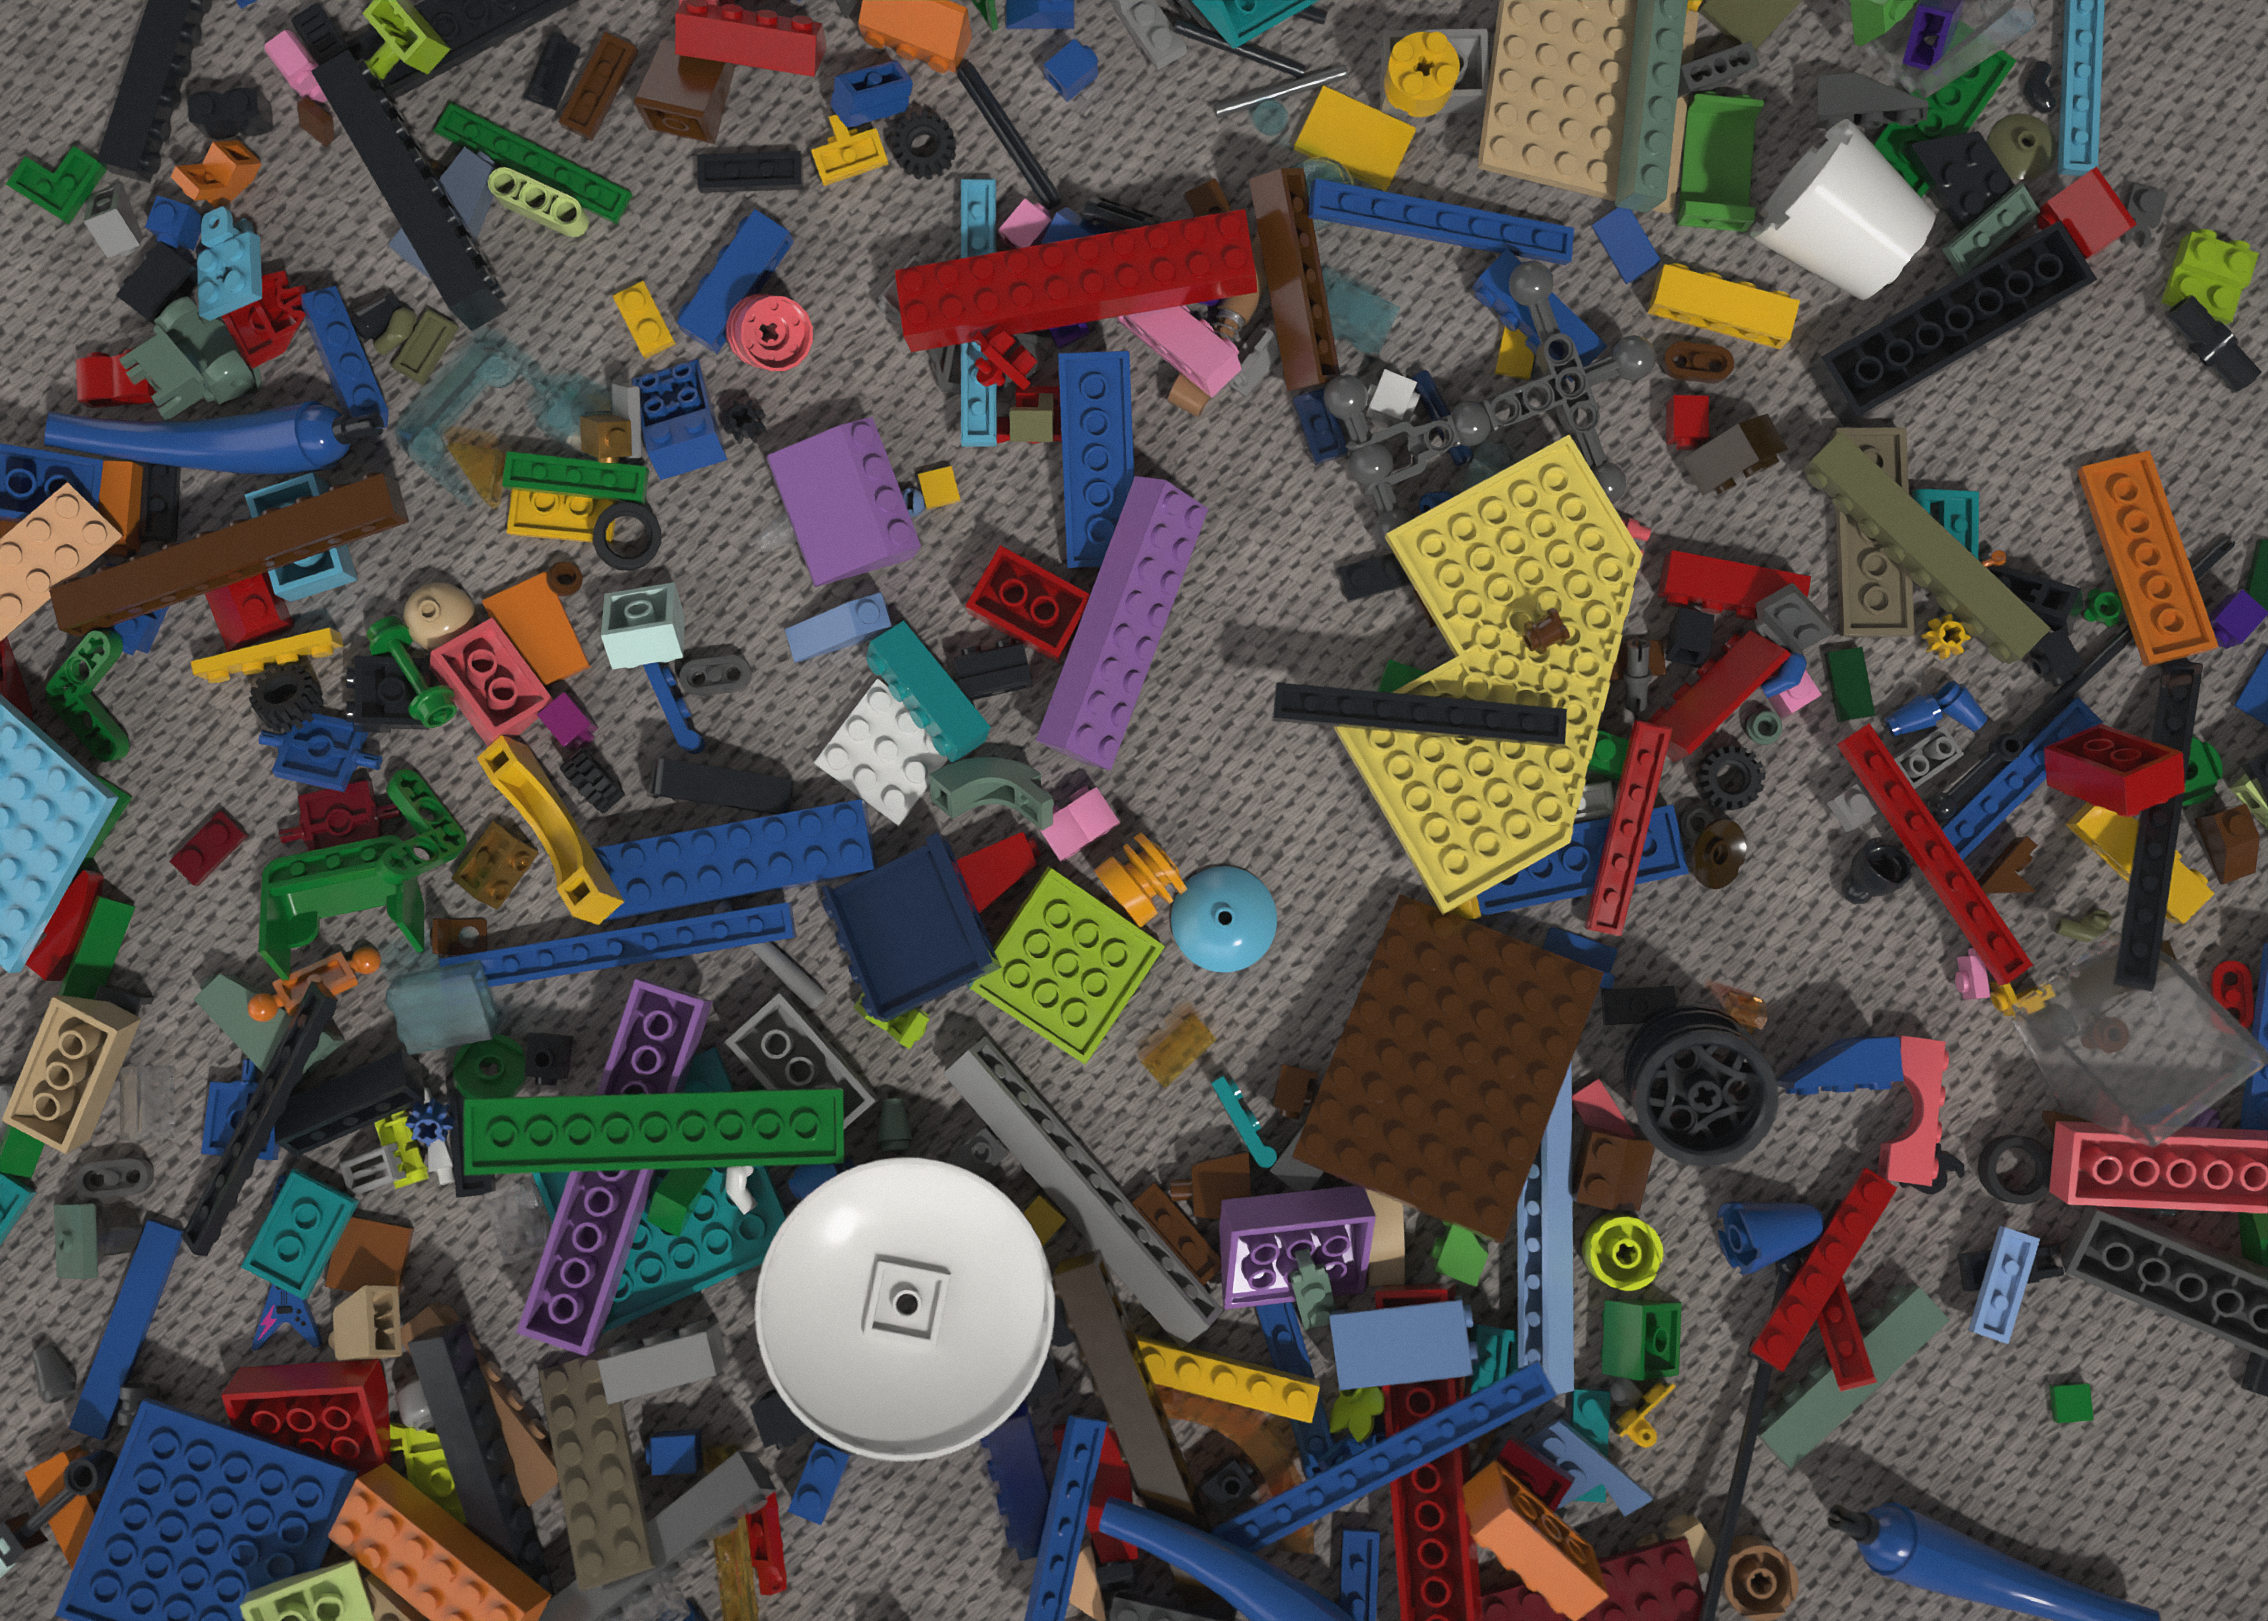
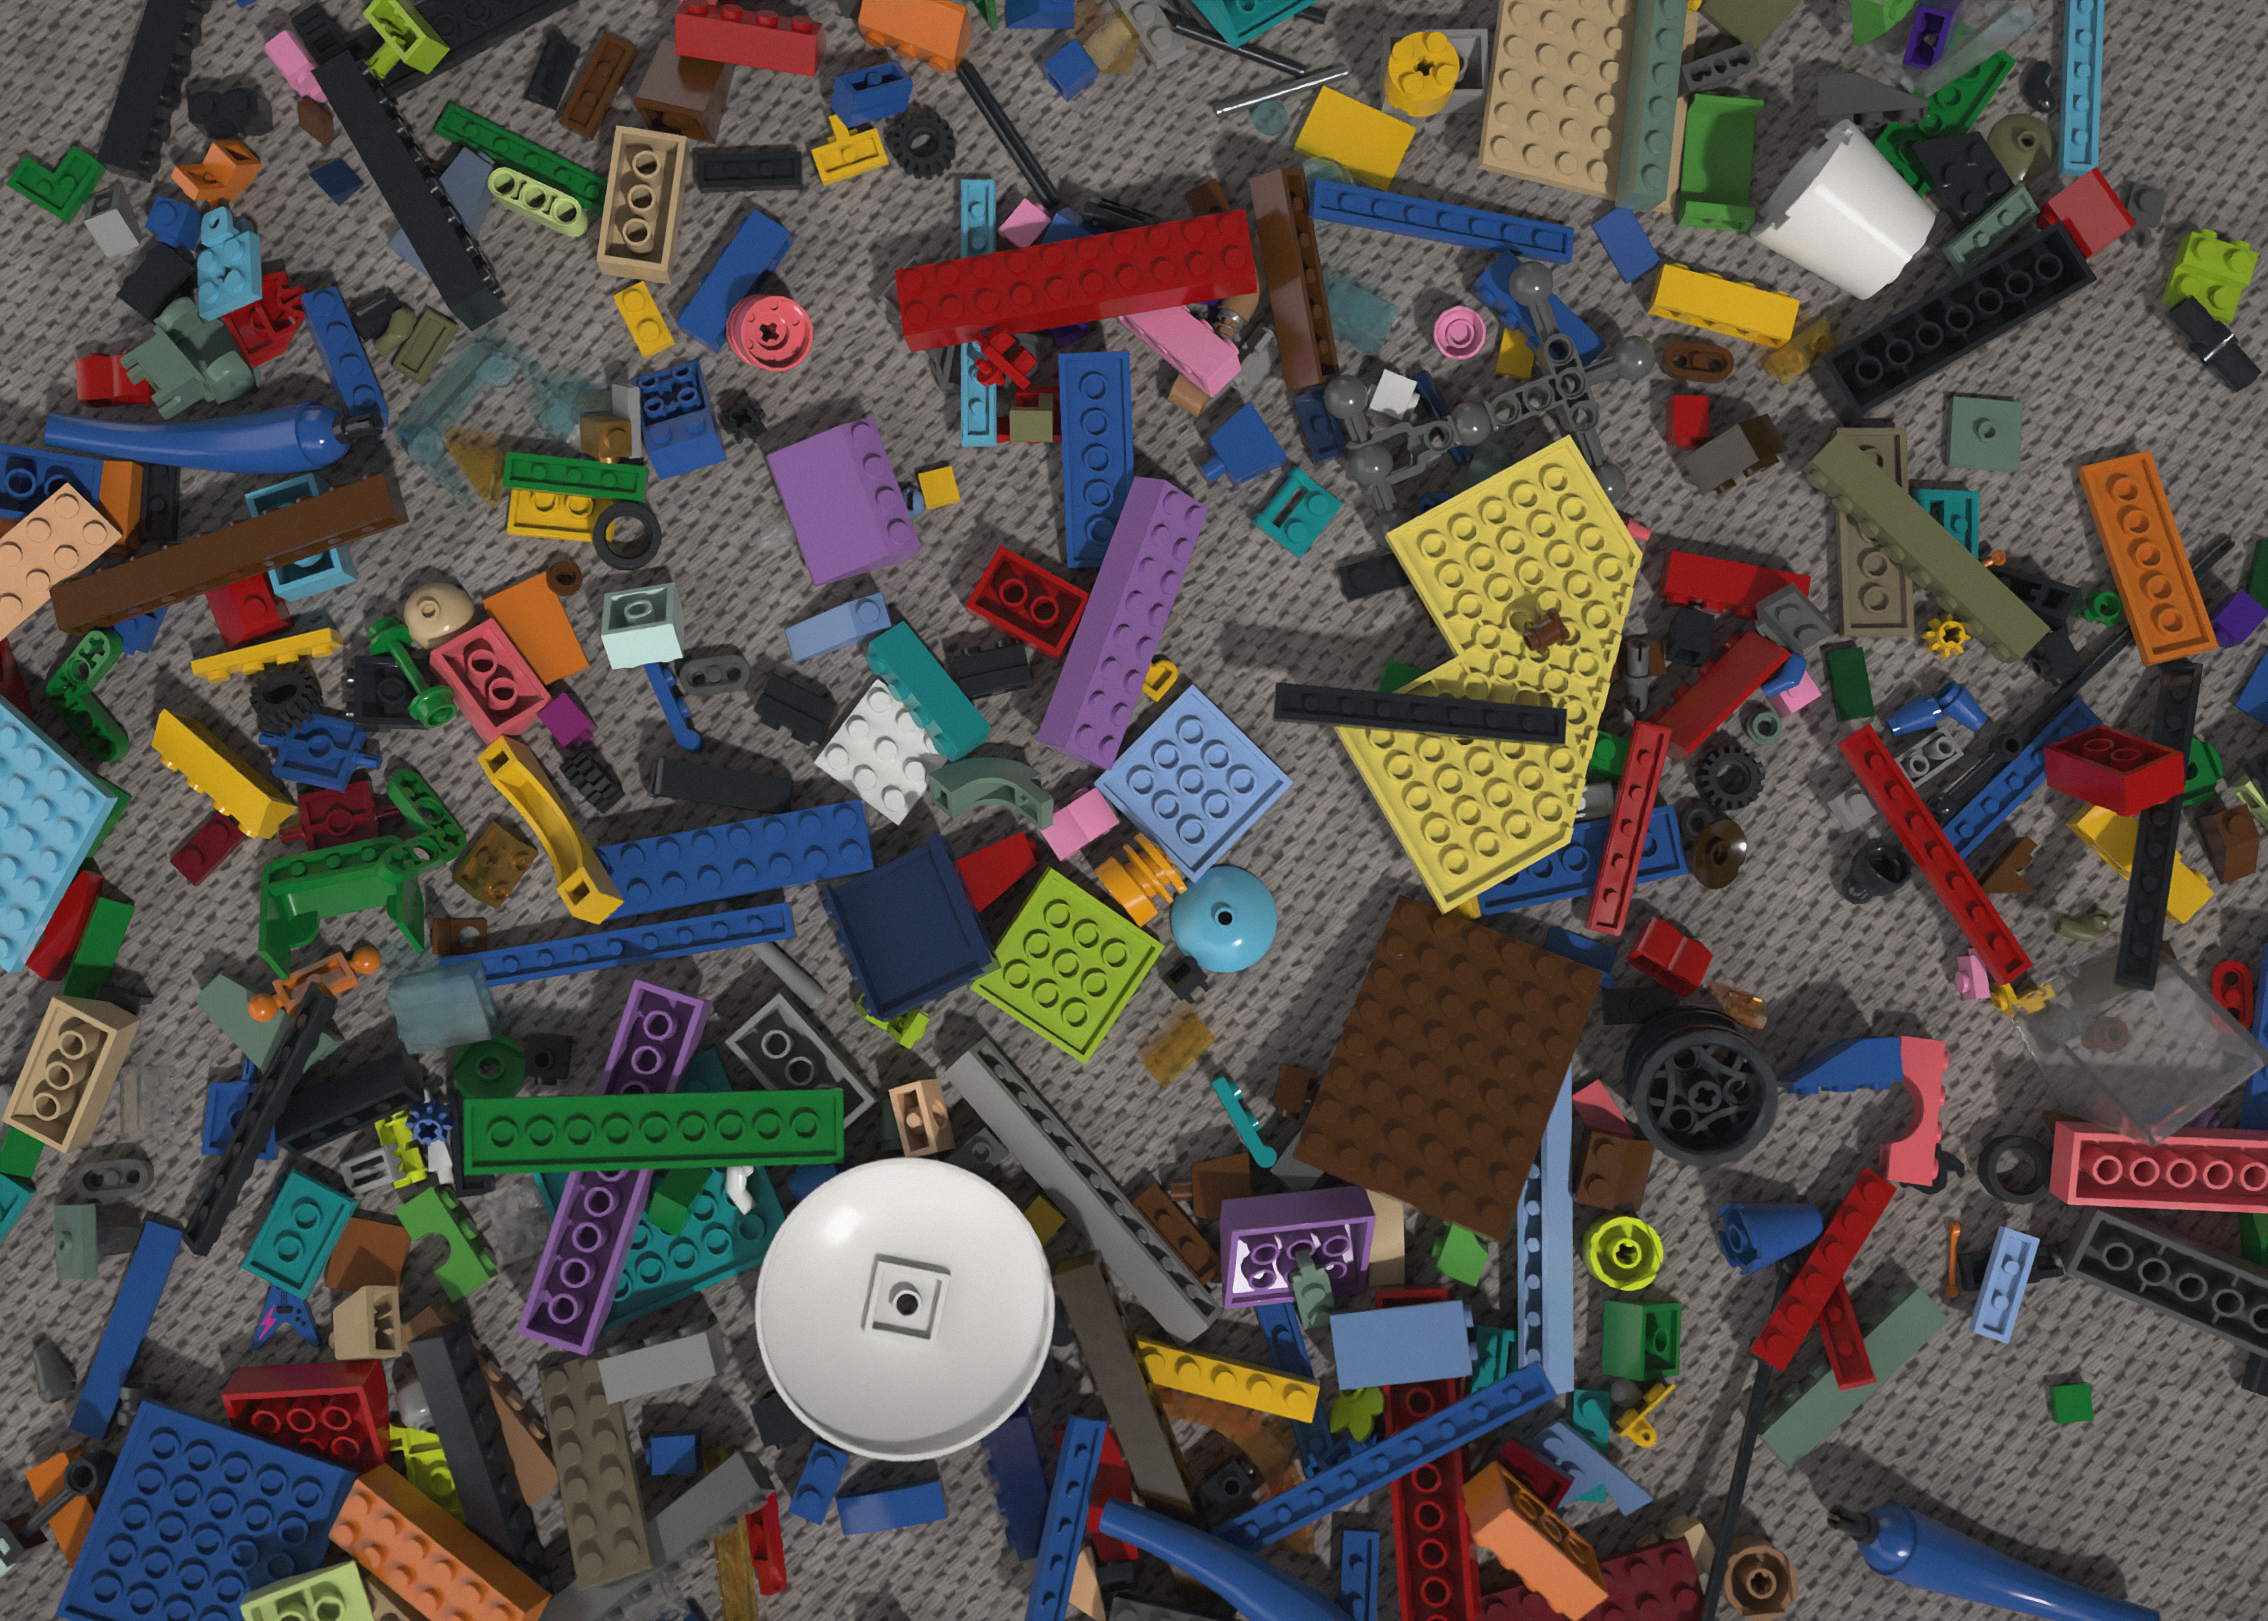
(221, 774): none -> yellow slope
(337, 181): none -> dark blue slope
(468, 1263): none -> bright green arch
(643, 204): none -> tan brick
(795, 709): none -> black brick
(893, 1506): none -> blue slope
(922, 1118): none -> light nougat brick
(1113, 45): none -> clear yellow slope
(1159, 679): none -> yellow tile
(1185, 978): none -> black tile
(1193, 783): none -> light blue plate
(1242, 449): none -> blue torso
(1307, 518): none -> teal plate
(1465, 327): none -> bright pink hair
(1669, 956): none -> red brick
(1801, 351): none -> clear yellow hinge
(1952, 1289): none -> orange hinge
(1984, 434): none -> sand green plate

